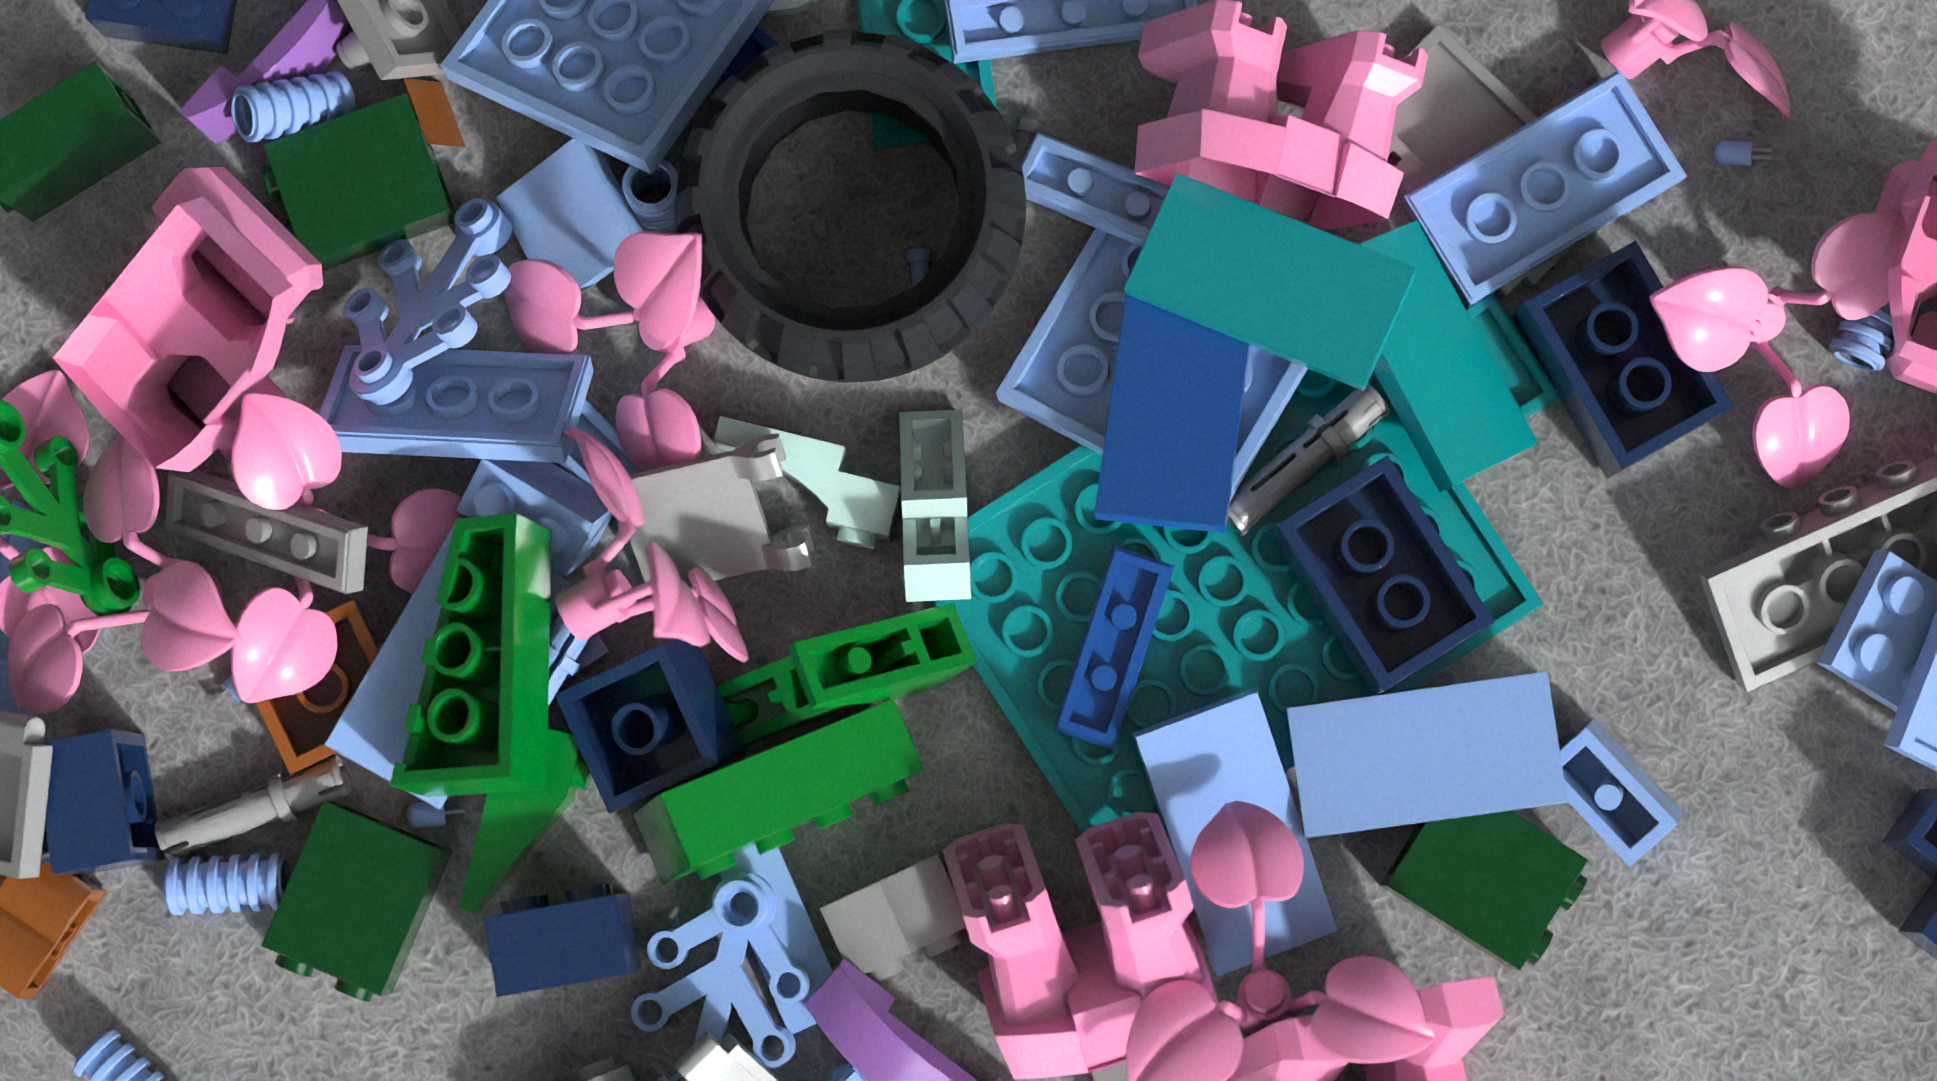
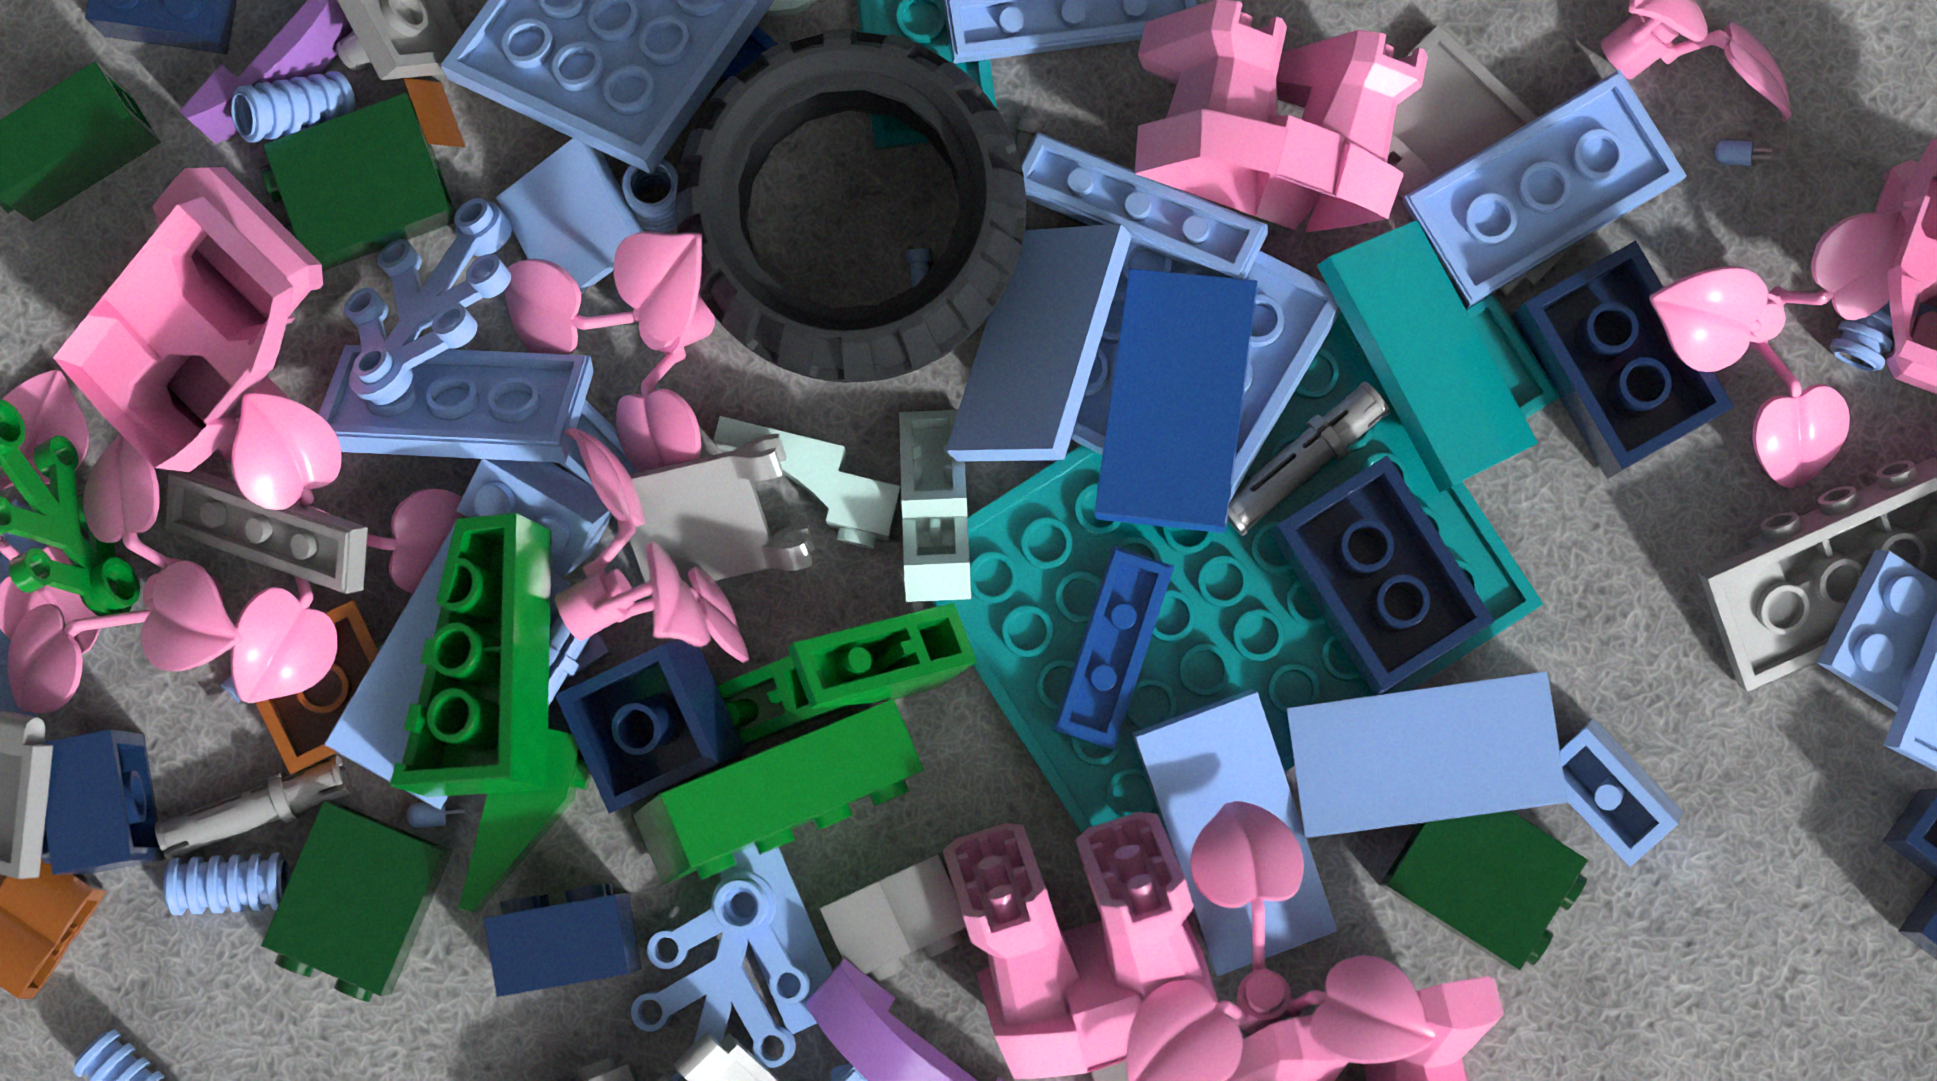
(1040, 346): none -> light blue tile
(1270, 281): teal tile -> none

